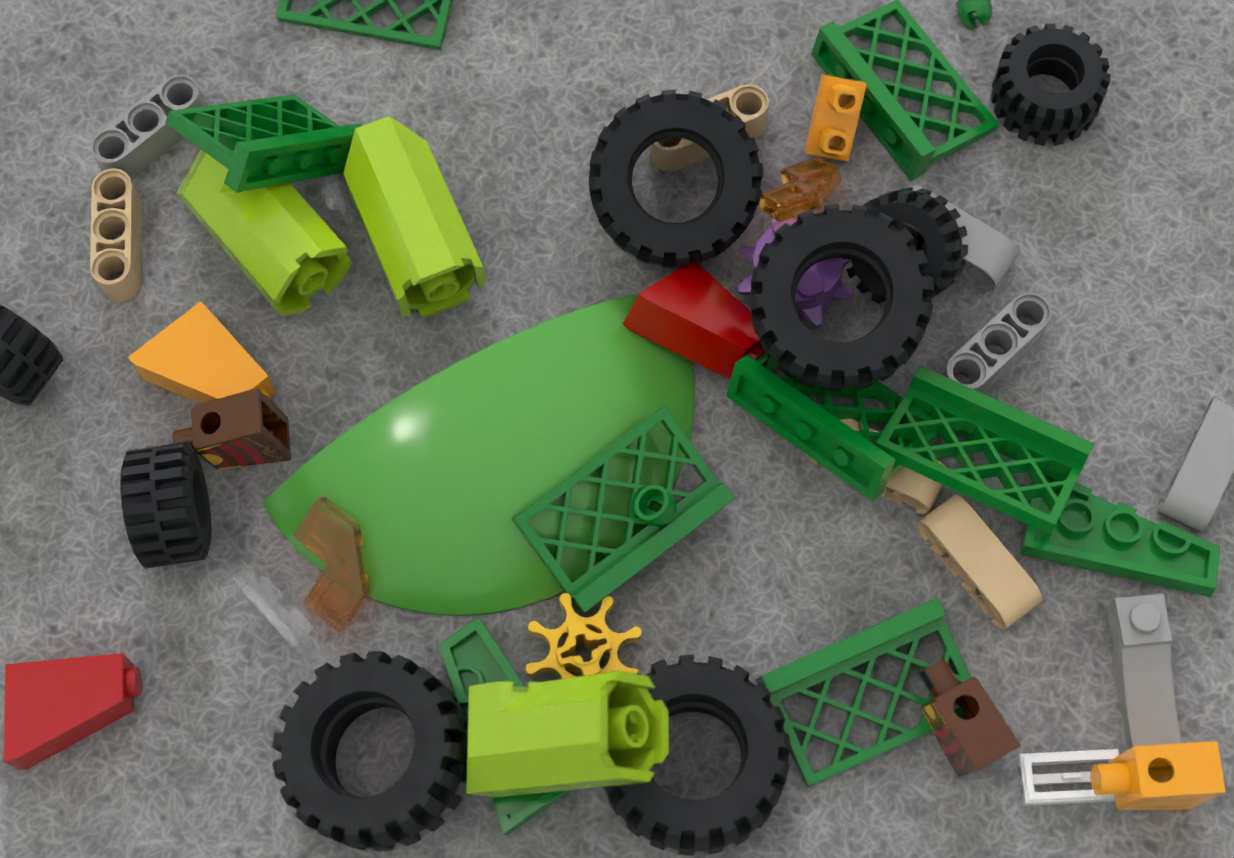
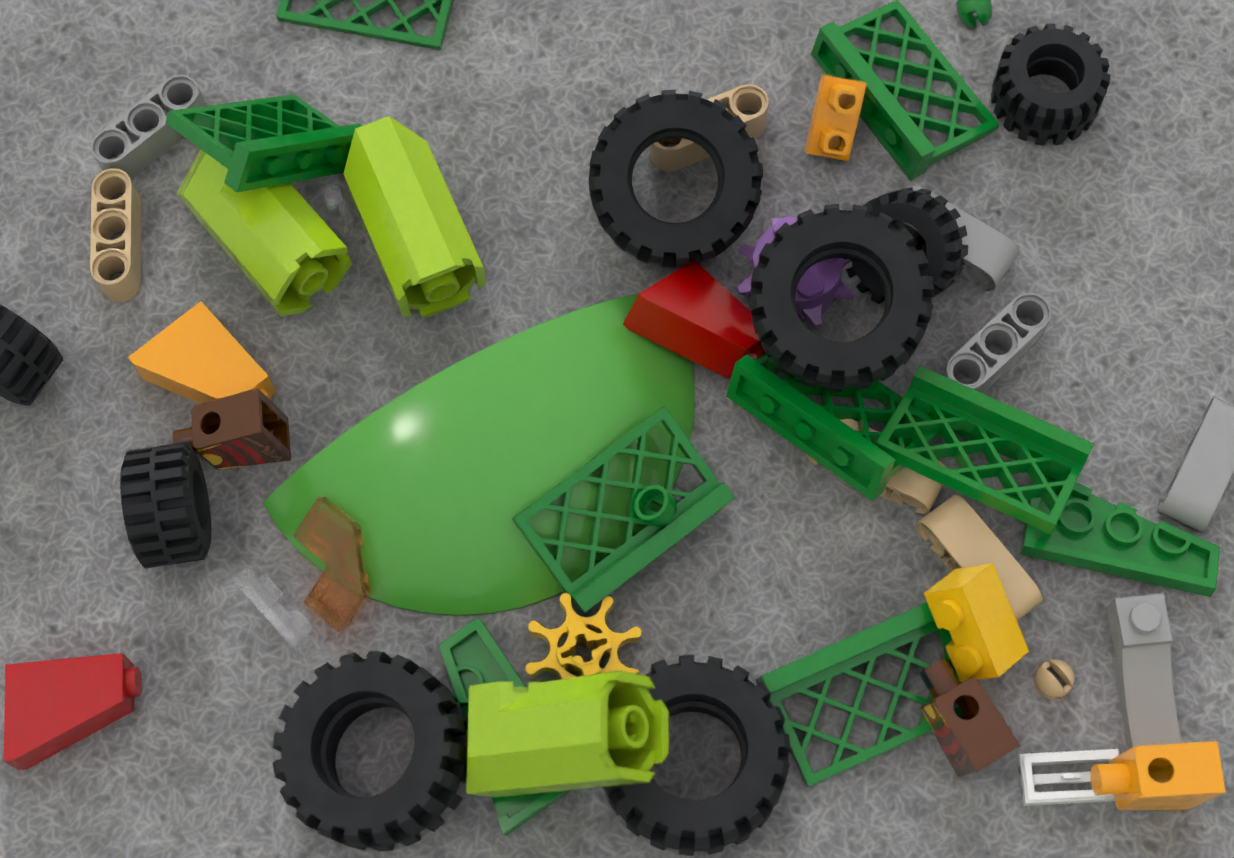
(804, 188): clear orange tile -> none
(979, 620): none -> yellow brick
(1049, 684): none -> tan hinge

